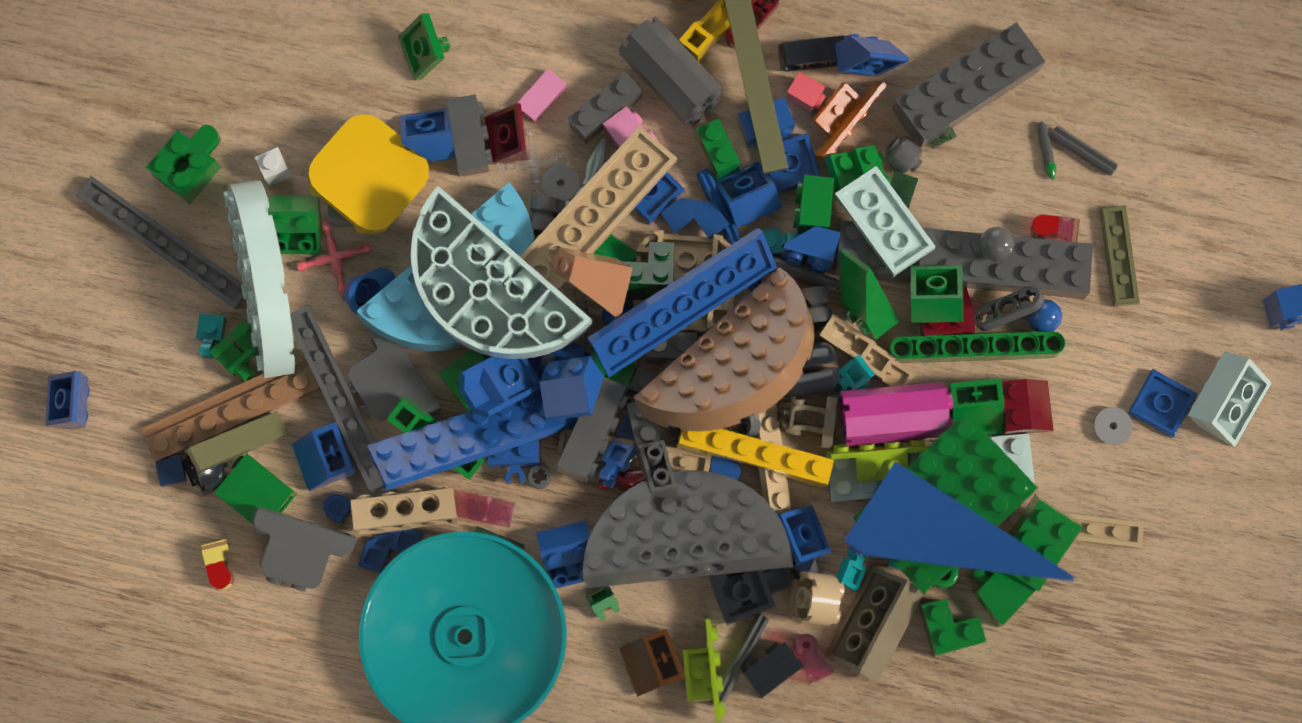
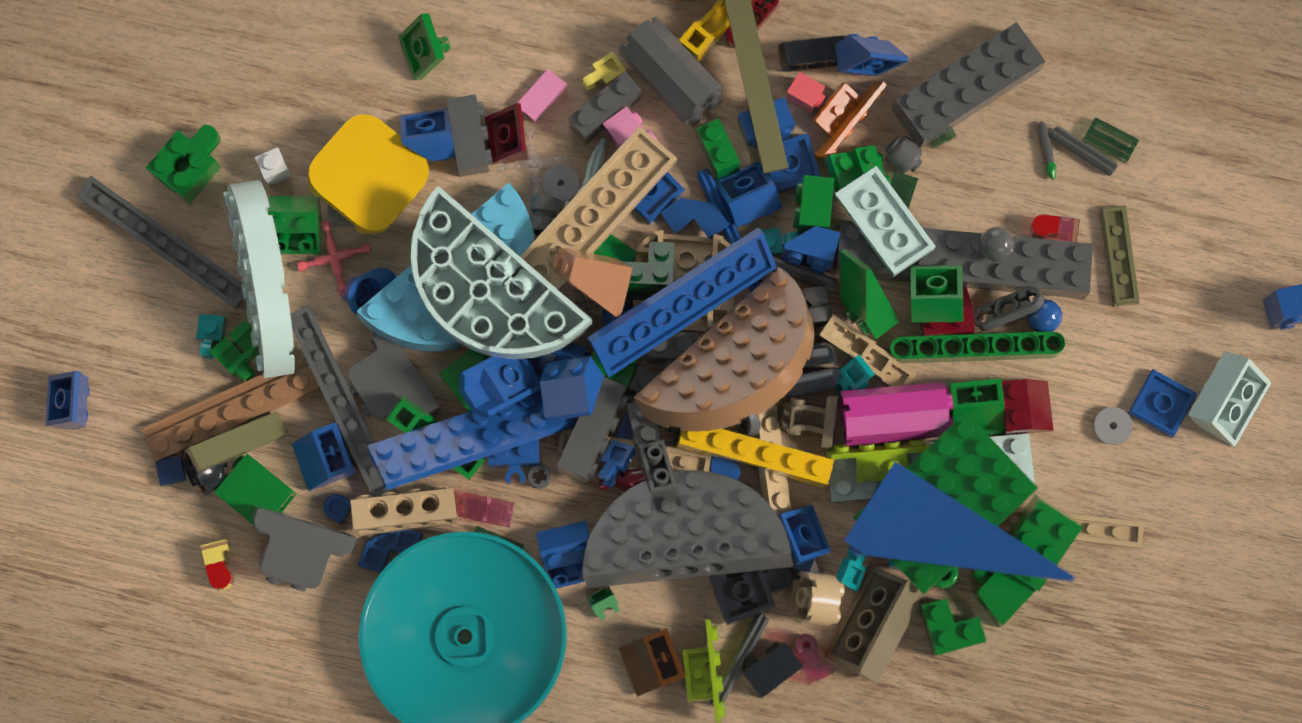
(605, 70): none -> light yellow plate
(1106, 148): none -> clear green tile

